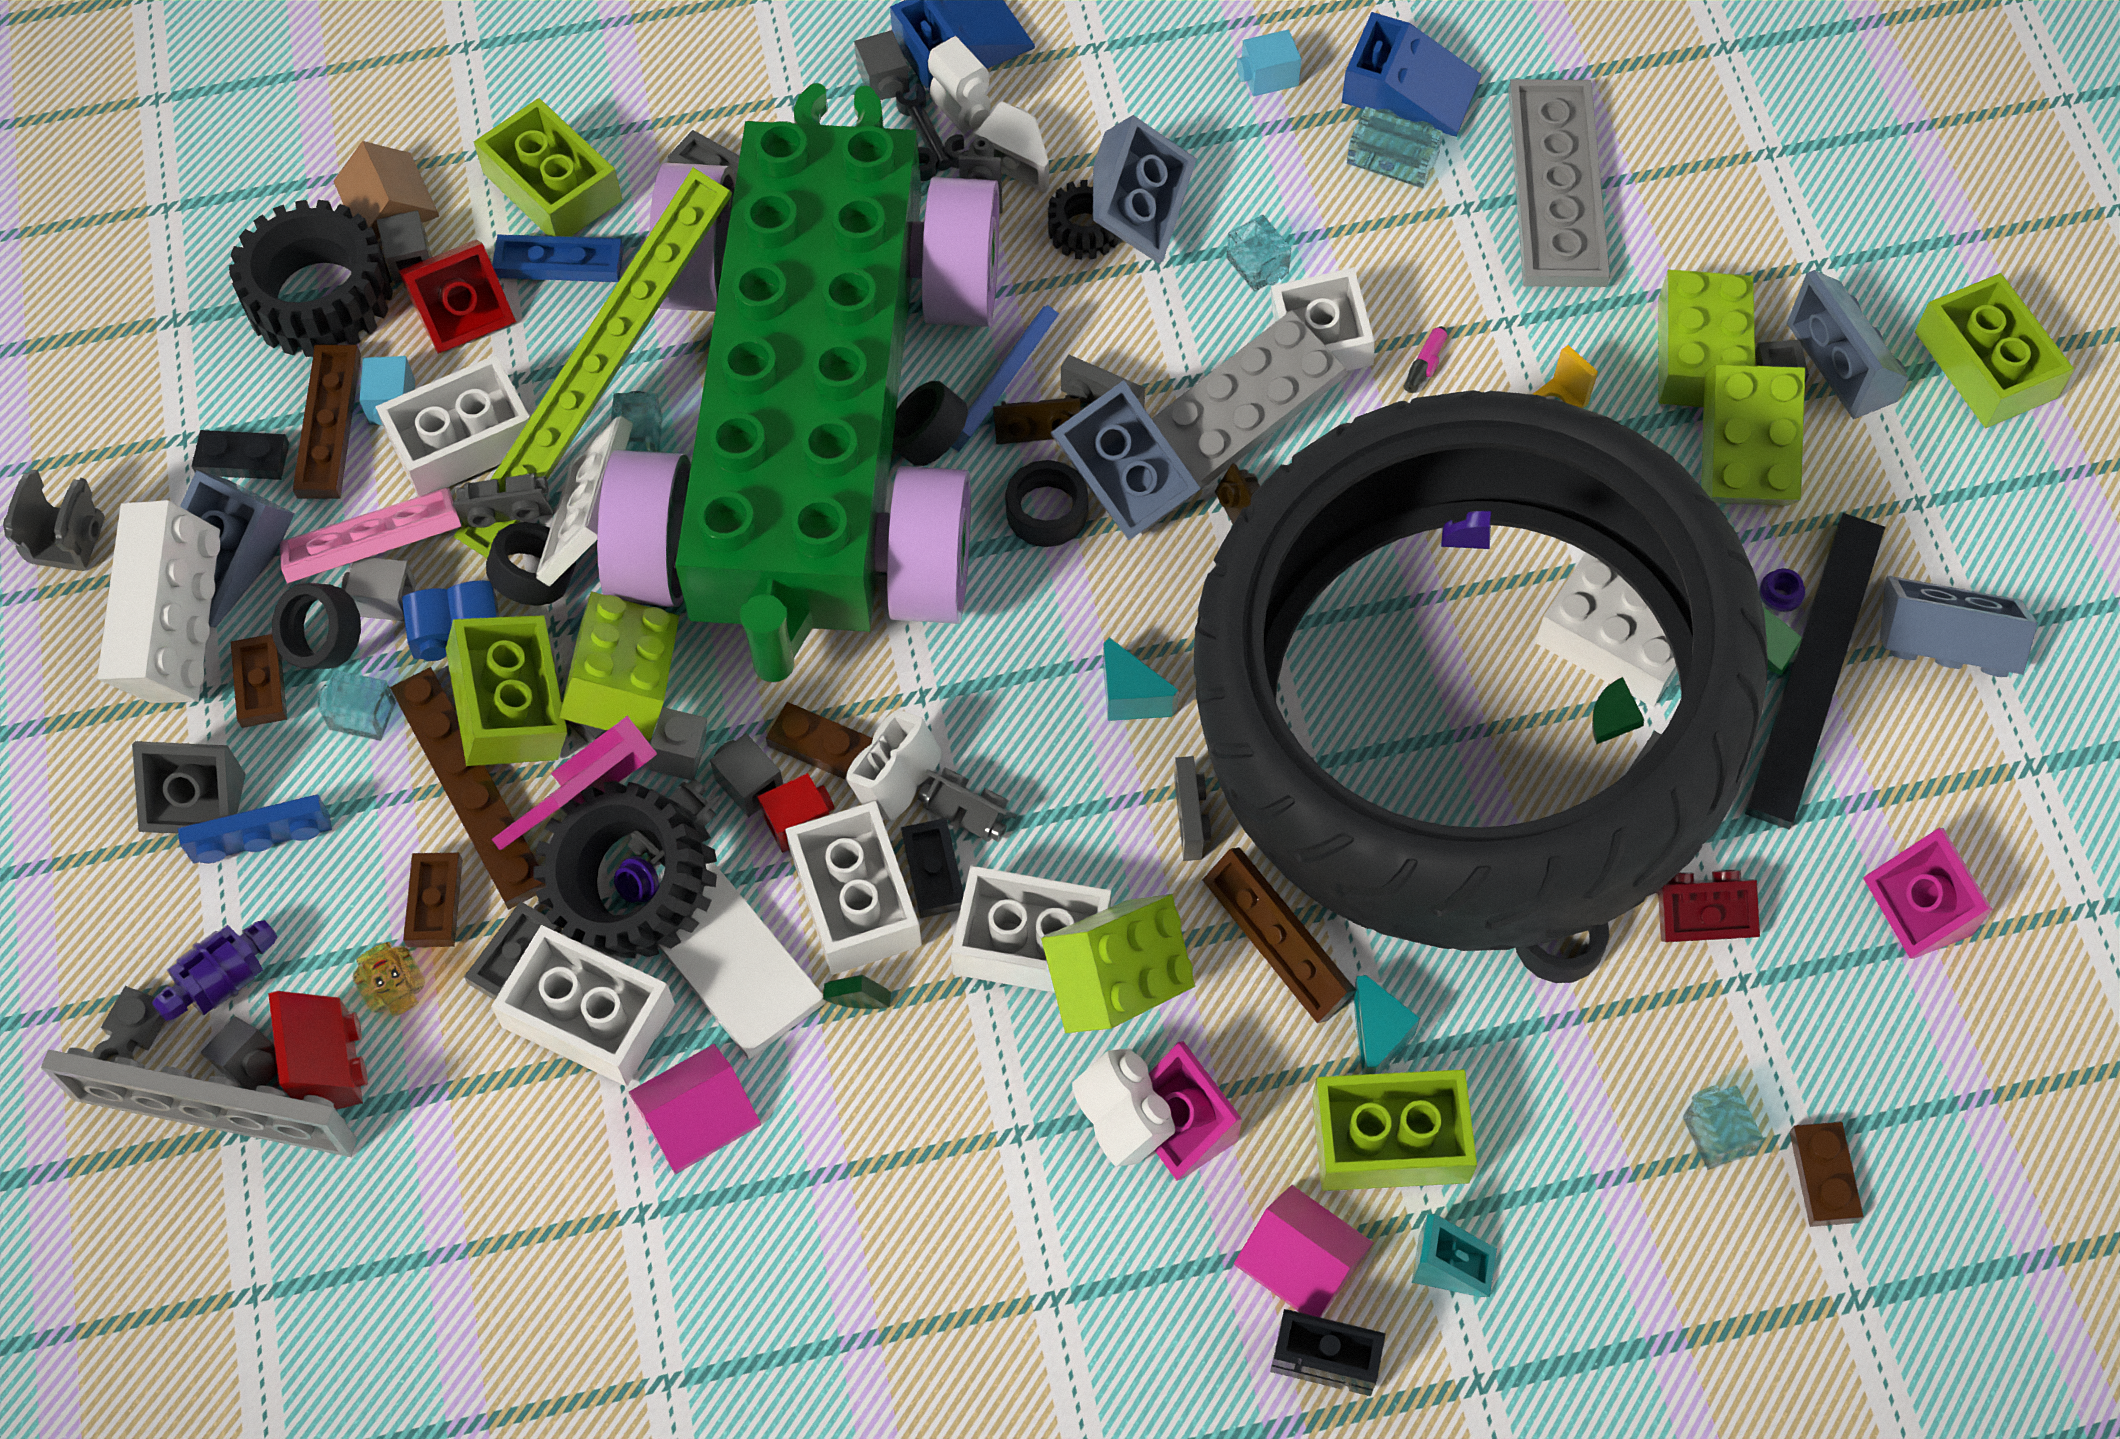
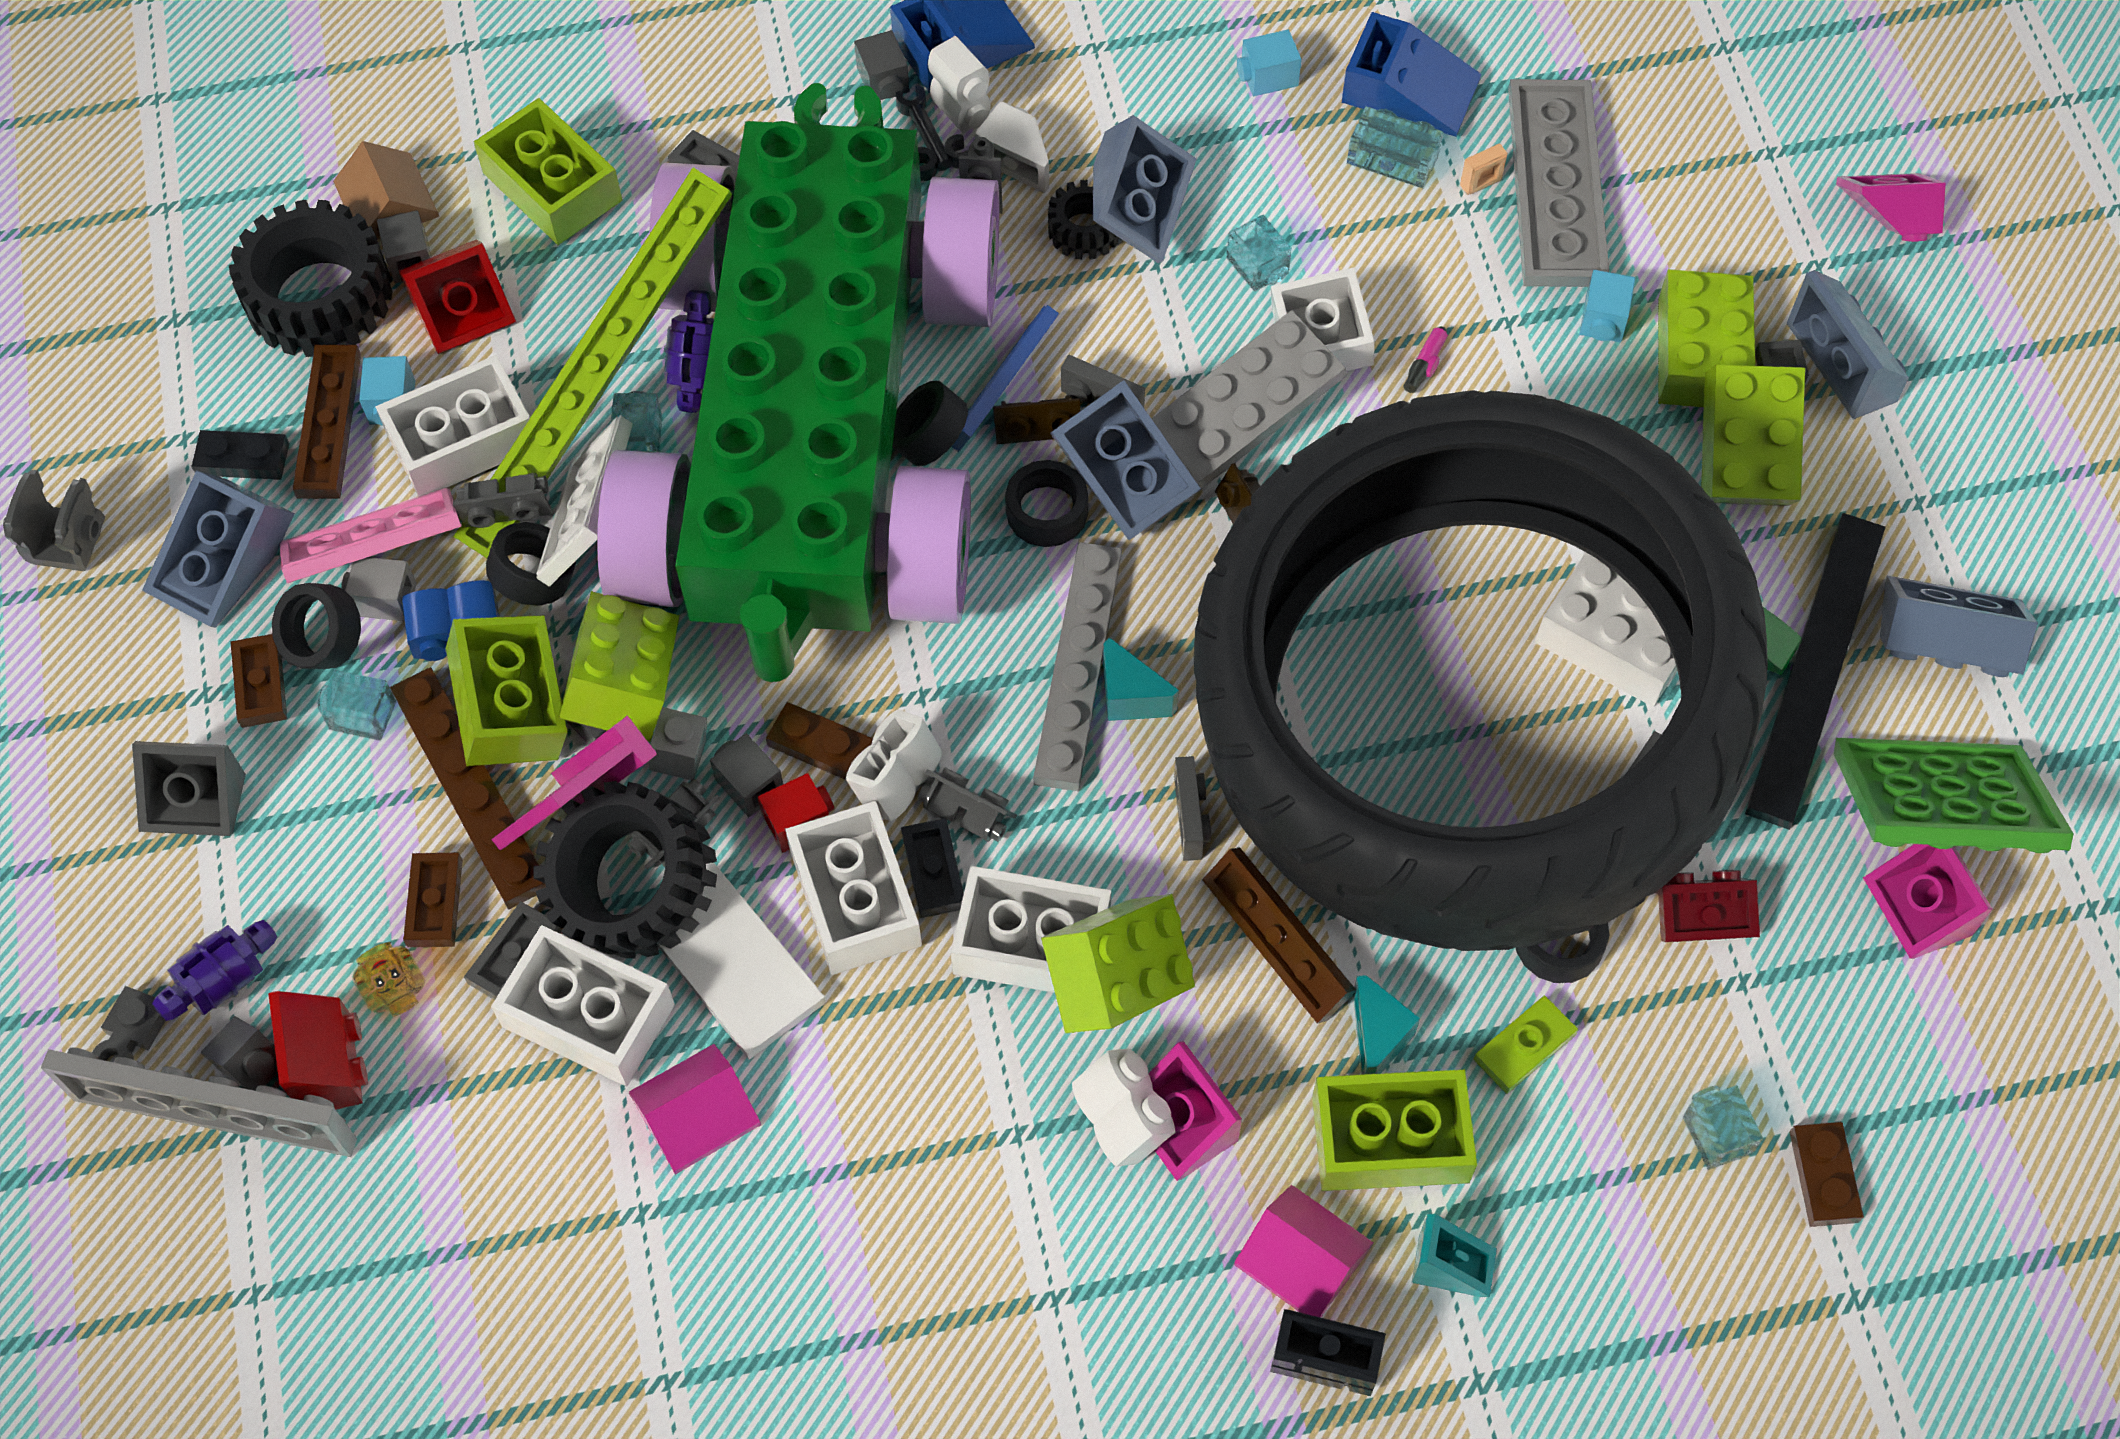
(159, 602): white brick -> none
(255, 829): blue plate -> none
(558, 258): blue plate -> none
(636, 880): dark purple plate -> none
(689, 350): none -> dark purple piece
(857, 993): dark green tile -> none
(1077, 667): none -> light grey plate
(1469, 533): dark purple tile -> none
(1483, 169): none -> light nougat tile
(1525, 1044): none -> lime plate
(1572, 379): yellow bracket -> none
(1607, 306): none -> medium azure brick
(1615, 712): dark green tile -> none
(1784, 580): dark purple plate -> none
(1900, 202): none -> dark pink slope
(1951, 795): none -> bright green plate
(1993, 350): lime brick -> none

